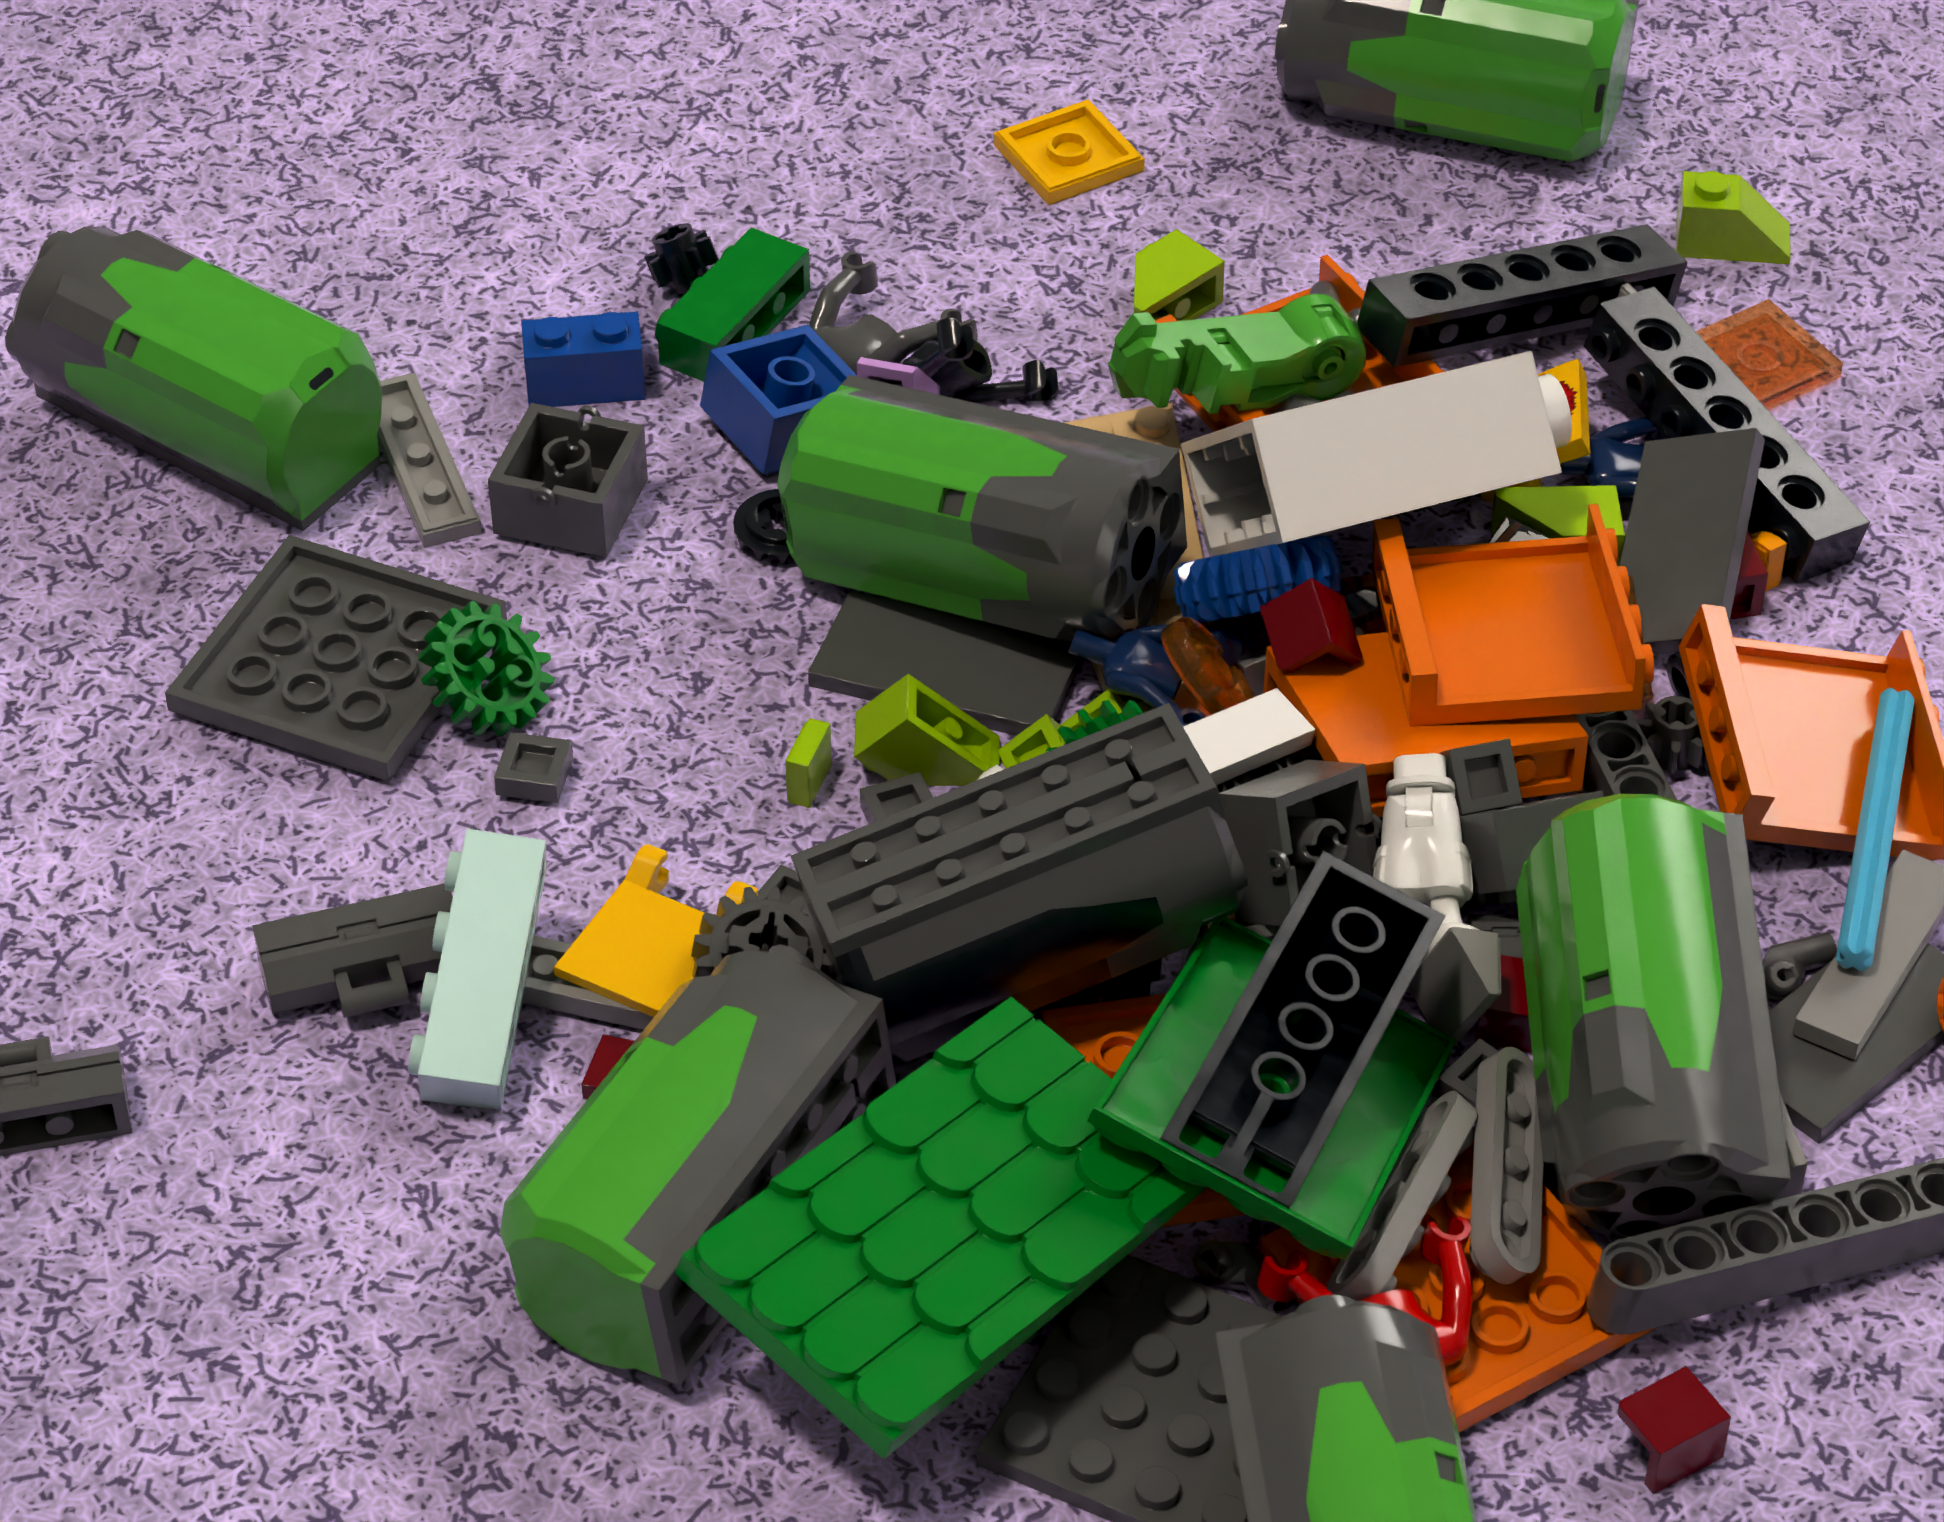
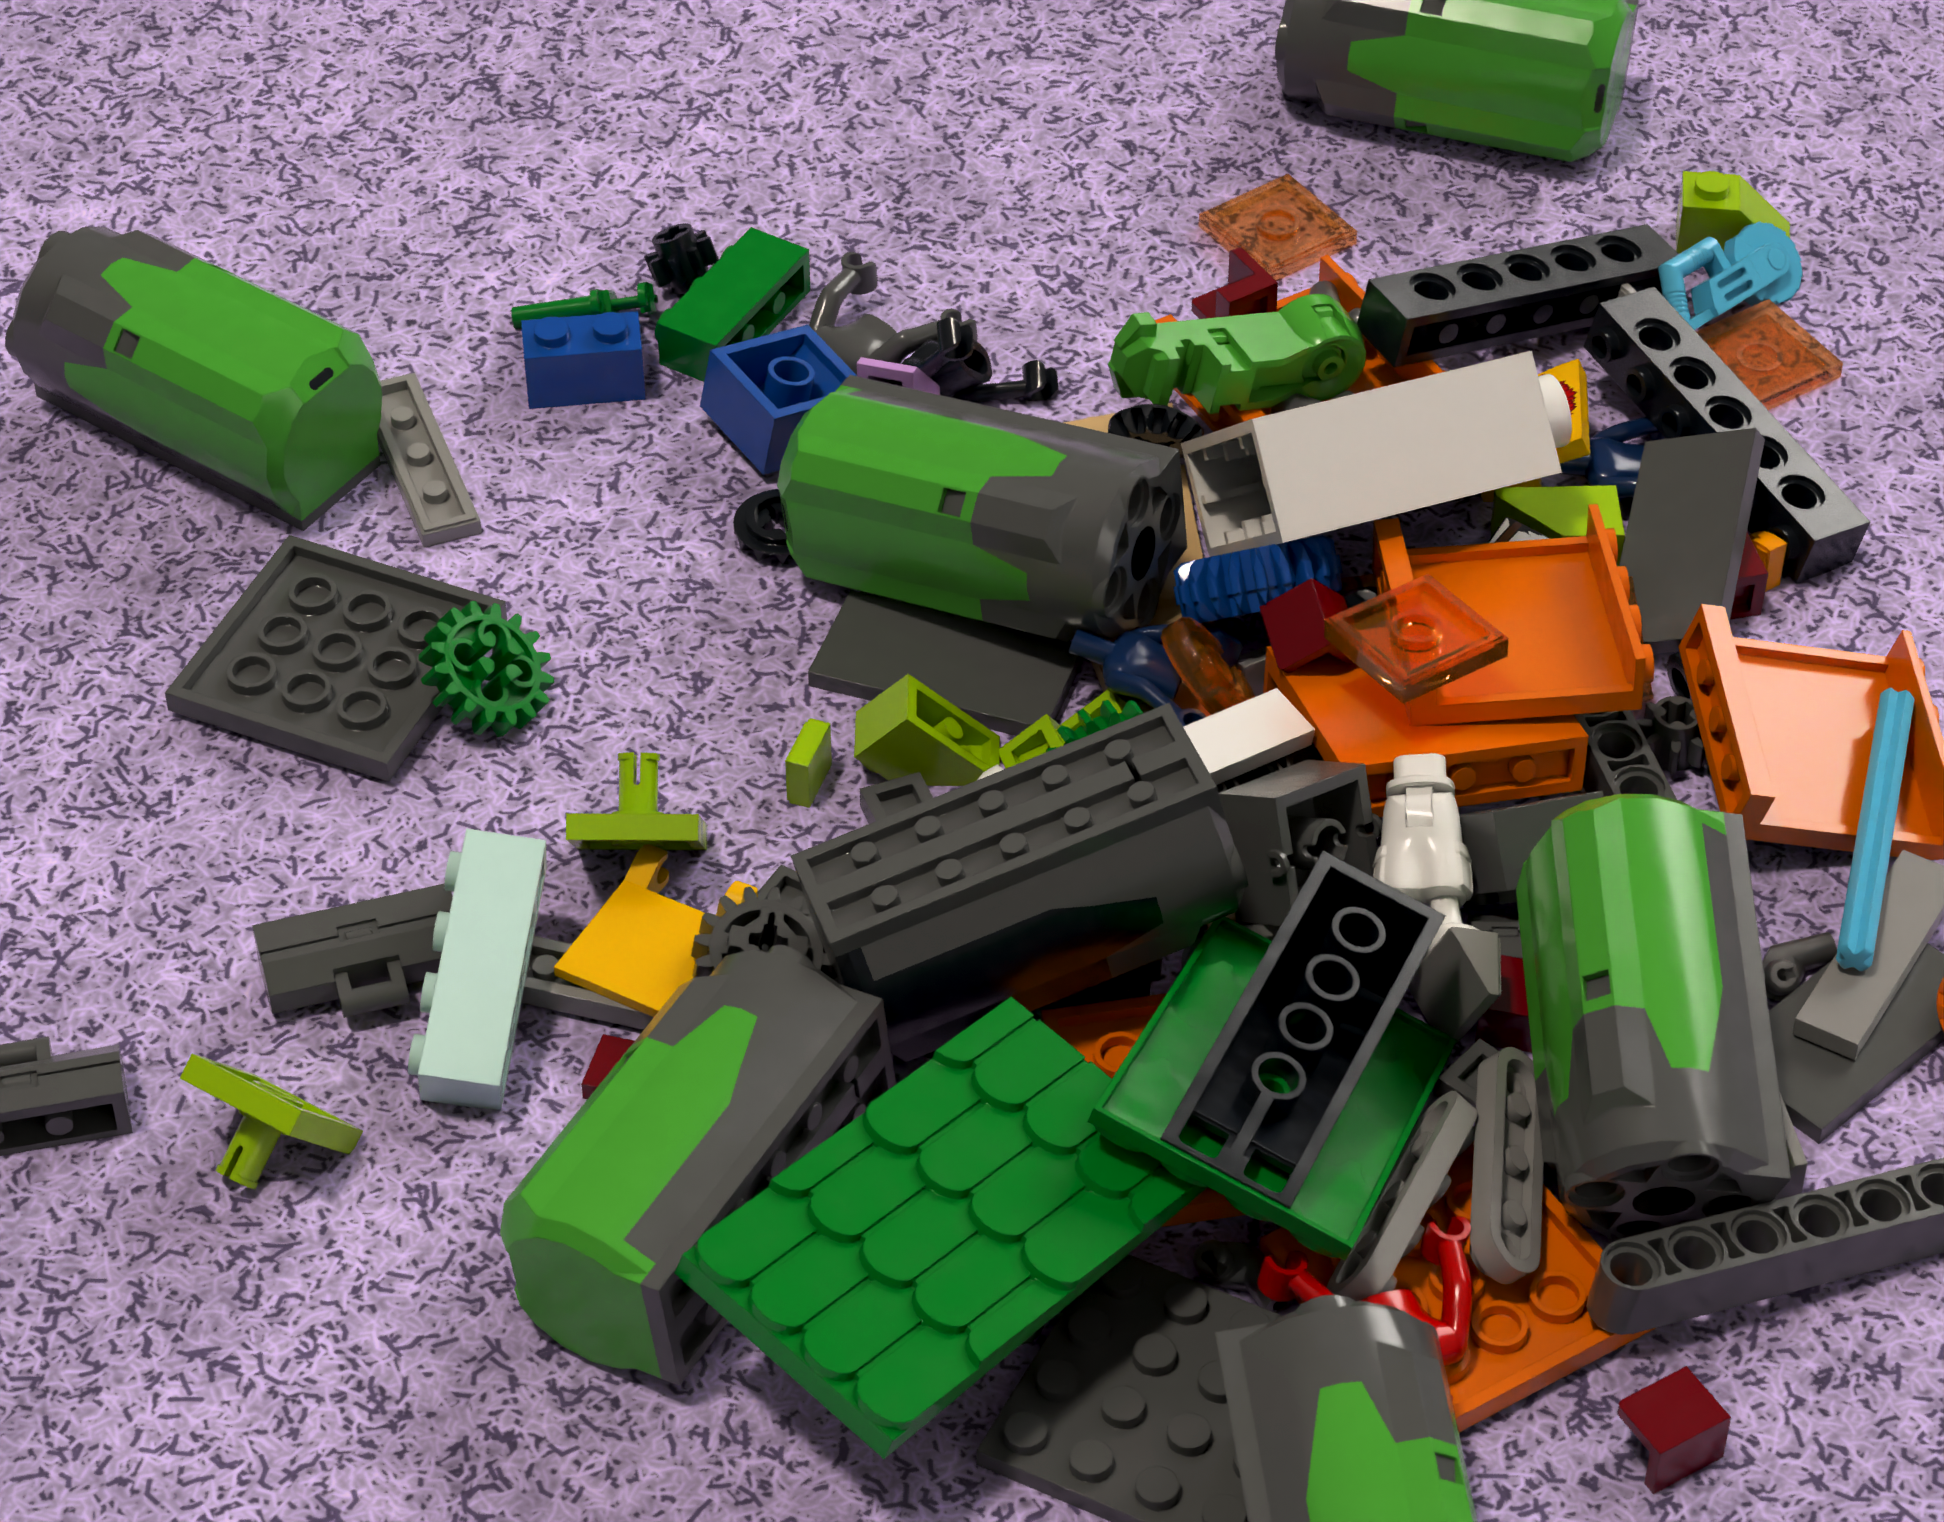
(266, 1115): none -> lime tile
(533, 767): dark grey plate -> none
(568, 479): dark grey brick -> none
(596, 303): none -> green piece
(637, 816): none -> lime tile
(1068, 152): yellow tile -> none
(1156, 425): none -> black gear
(1177, 278): lime slope -> none
(1247, 292): none -> dark red panel
(1279, 226): none -> clear orange tile
(1416, 638): none -> clear orange tile
(1483, 776): dark grey plate -> none
(1752, 268): none -> medium azure piece

